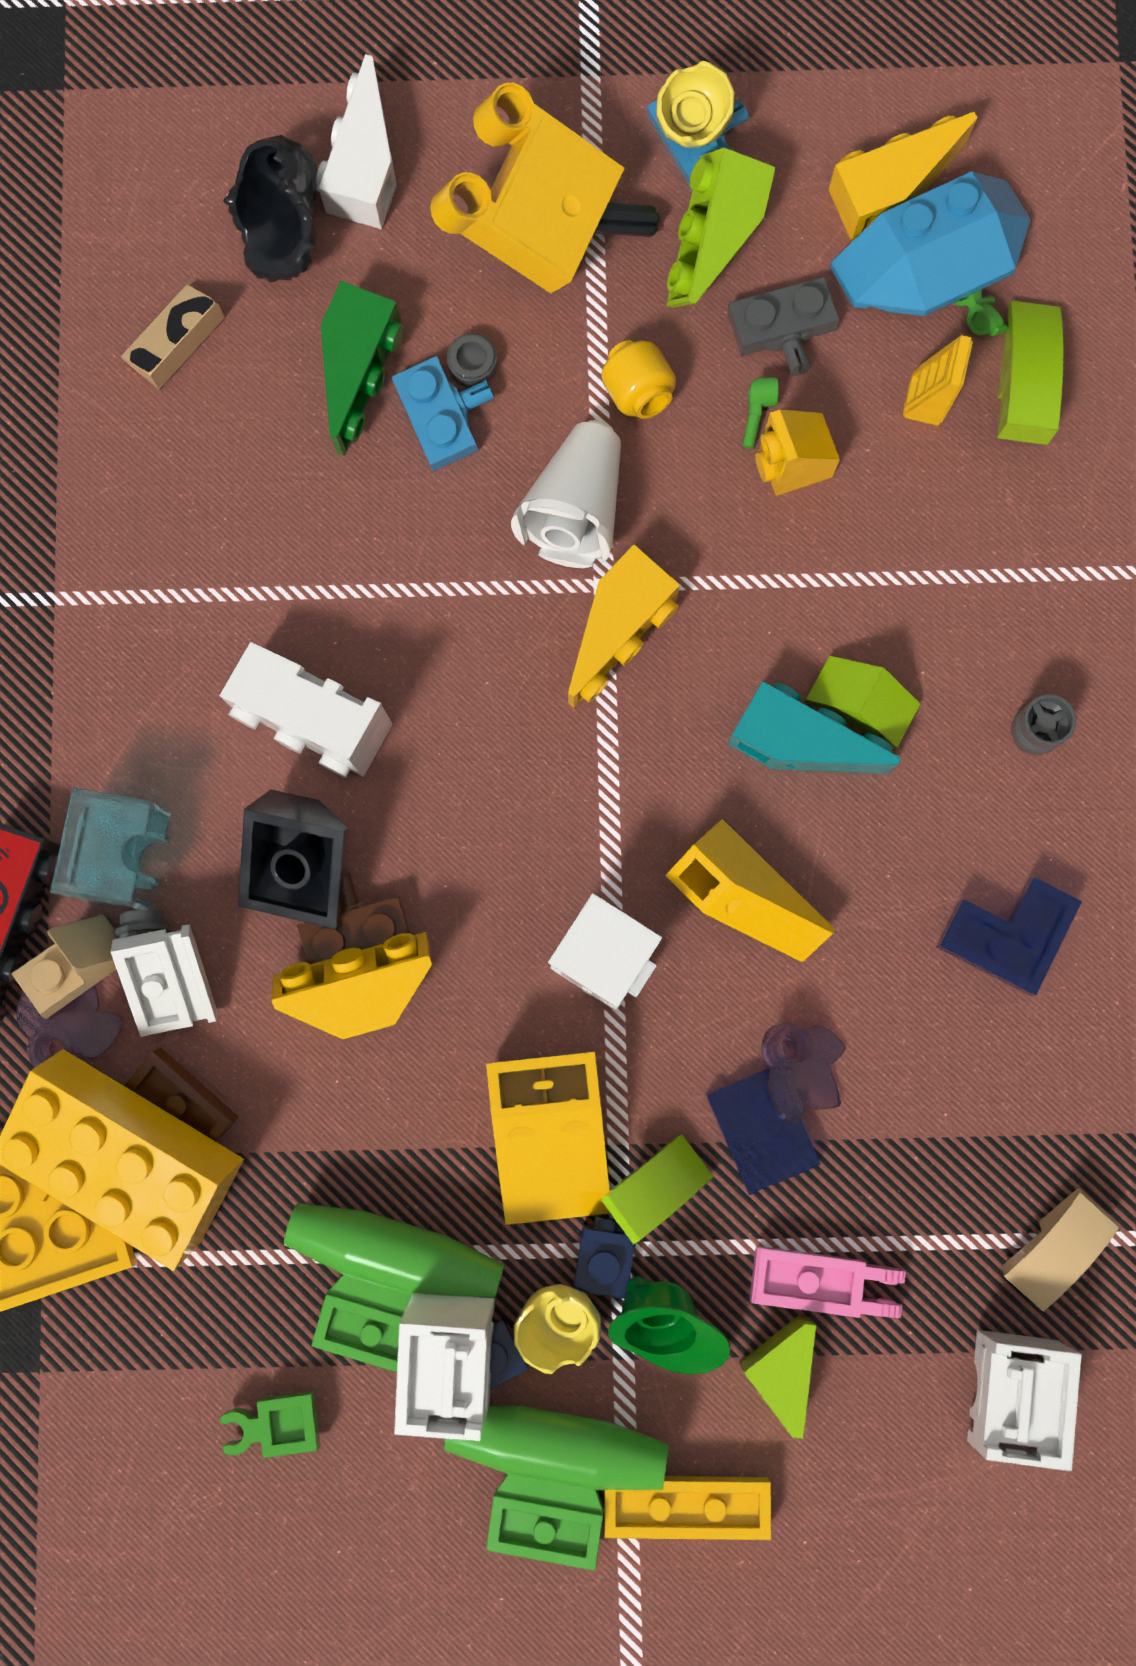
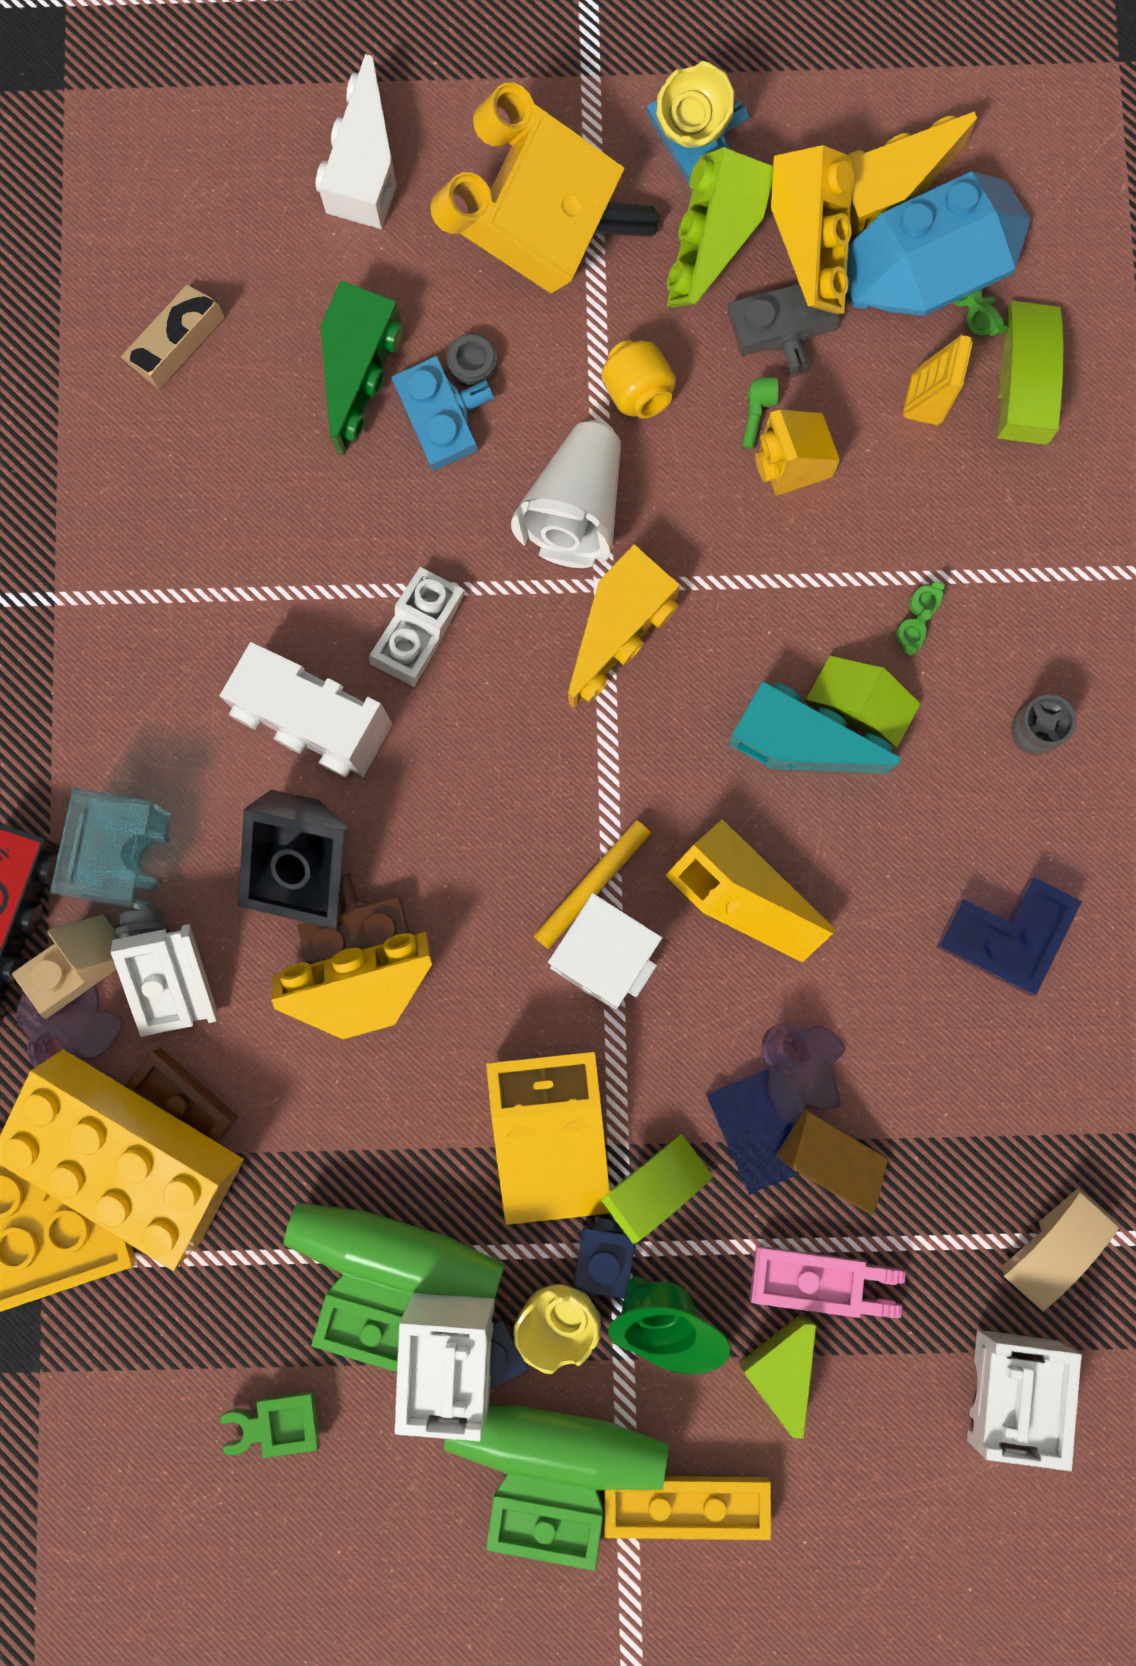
(275, 207): black piece -> none
(417, 626): none -> white slope
(592, 883): none -> yellow bar
(814, 220): none -> yellow slope
(835, 1161): none -> pearl gold slope
(922, 604): none -> bright green piece

